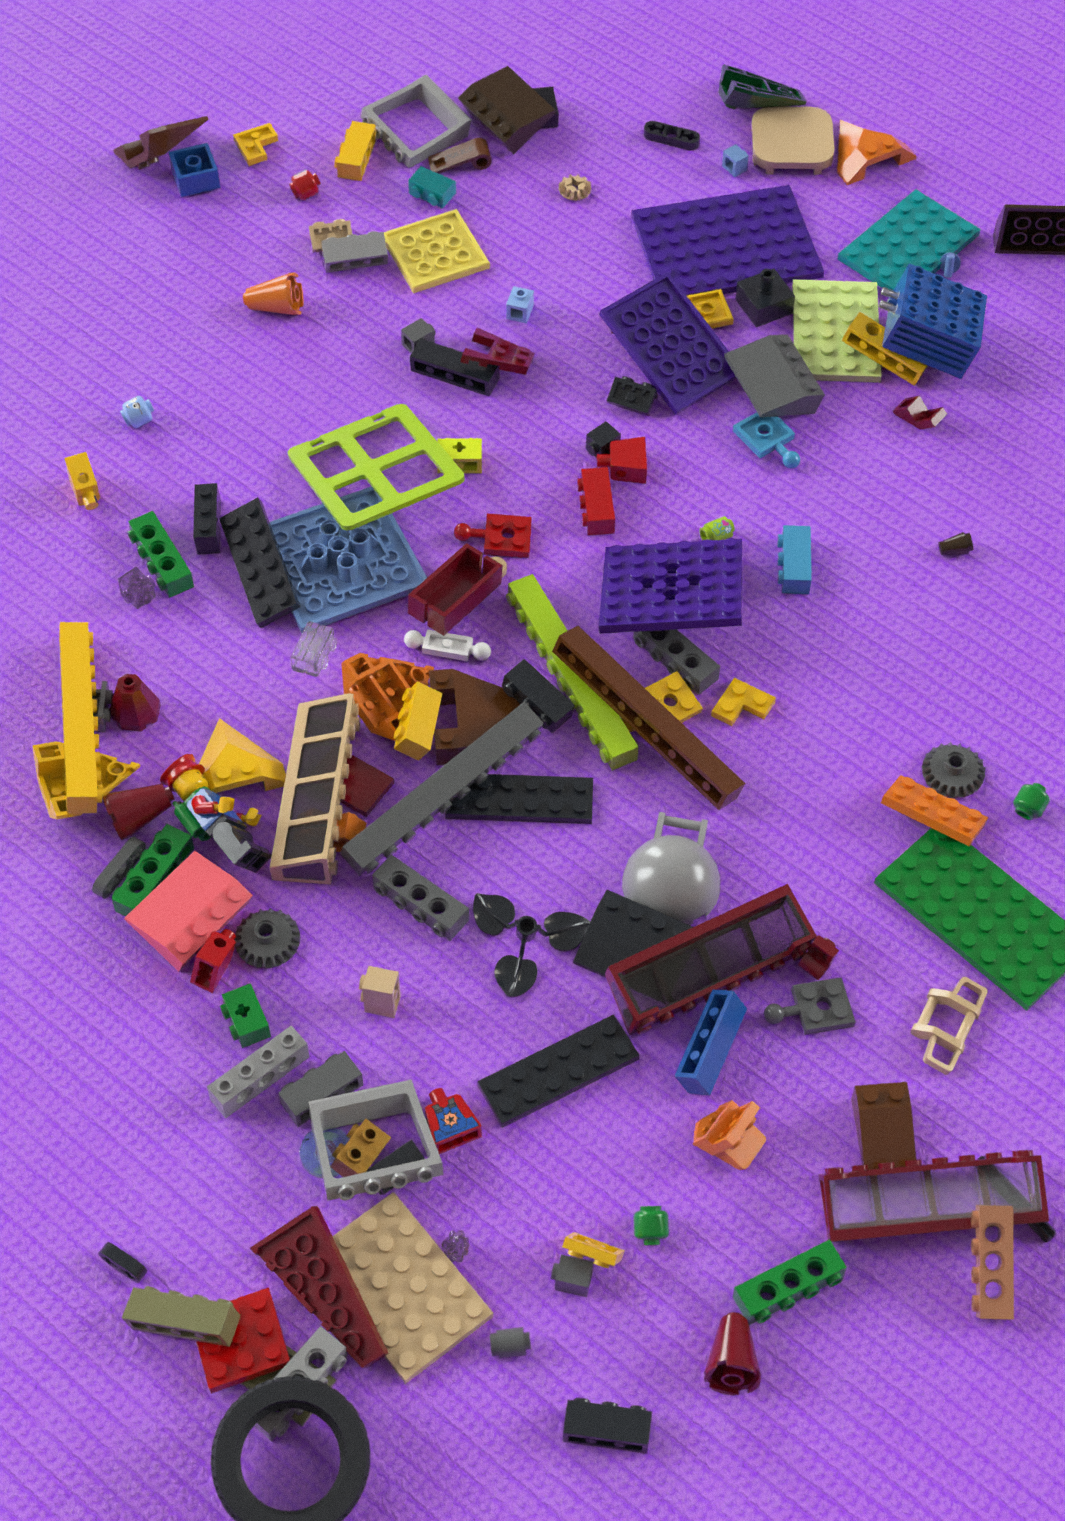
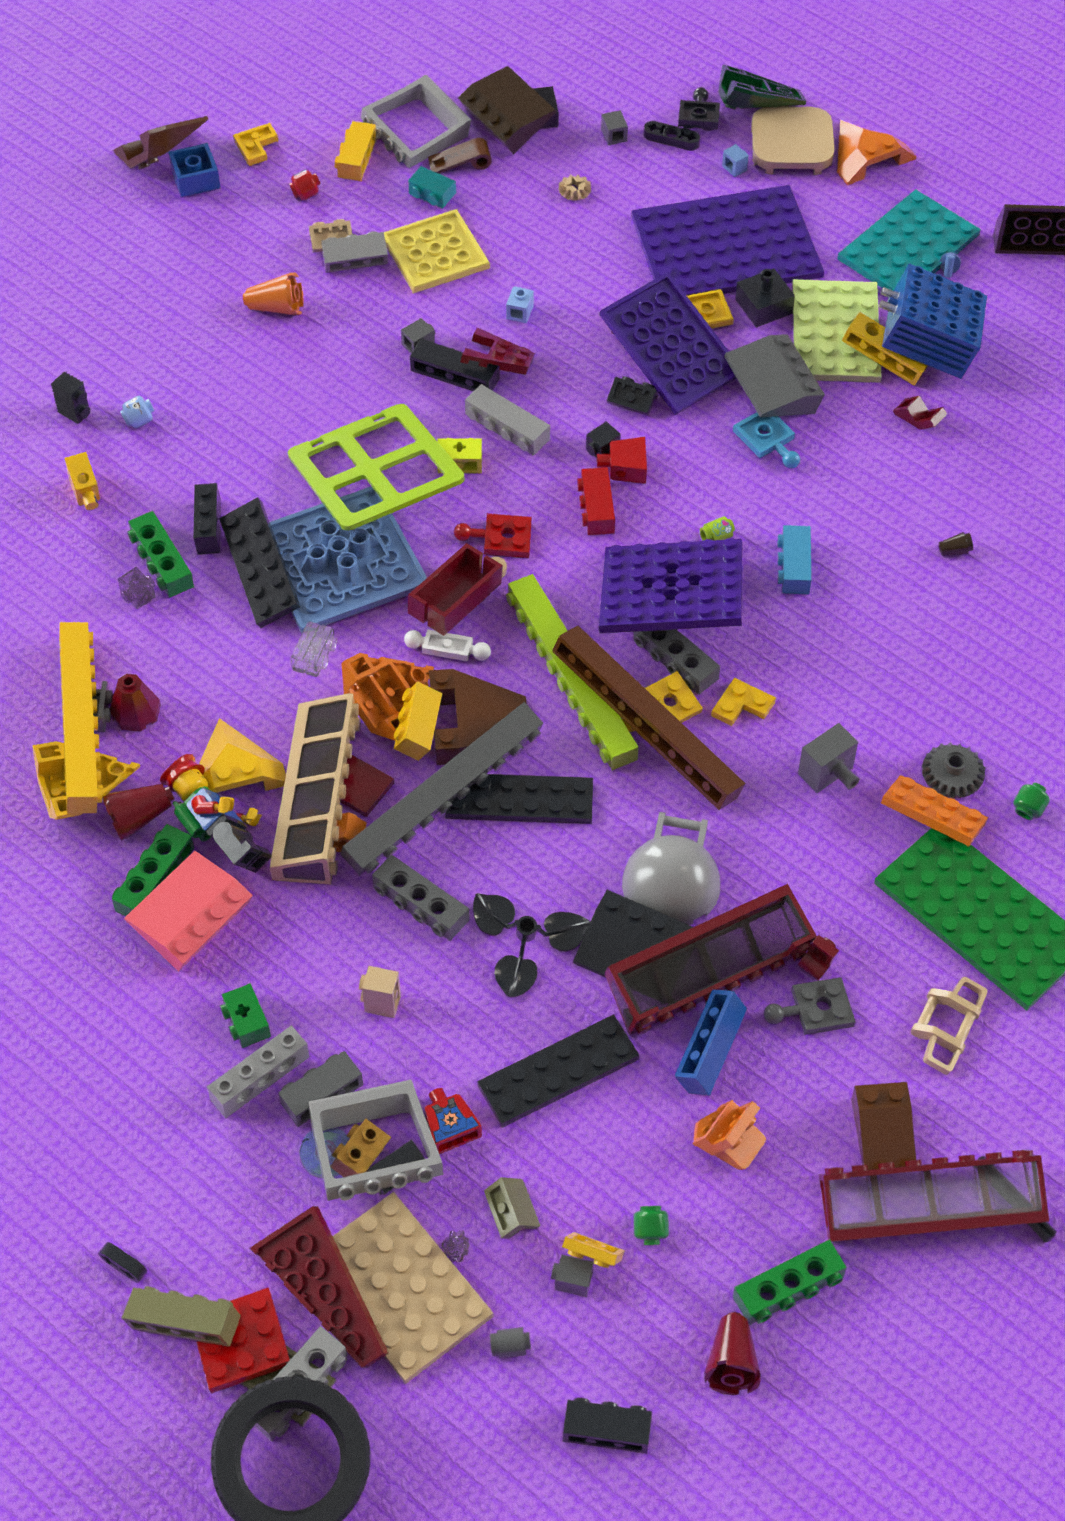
(70, 397): none -> black brick
(118, 867): dark grey beam -> none
(217, 953): red torso -> none
(268, 950): dark grey gear -> none
(507, 419): none -> light grey brick
(511, 1206): none -> olive panel
(545, 700): black brick -> none
(614, 127): none -> dark grey brick
(699, 113): none -> black plate
(829, 759): none -> dark grey brick
(1003, 1275): nougat brick -> none

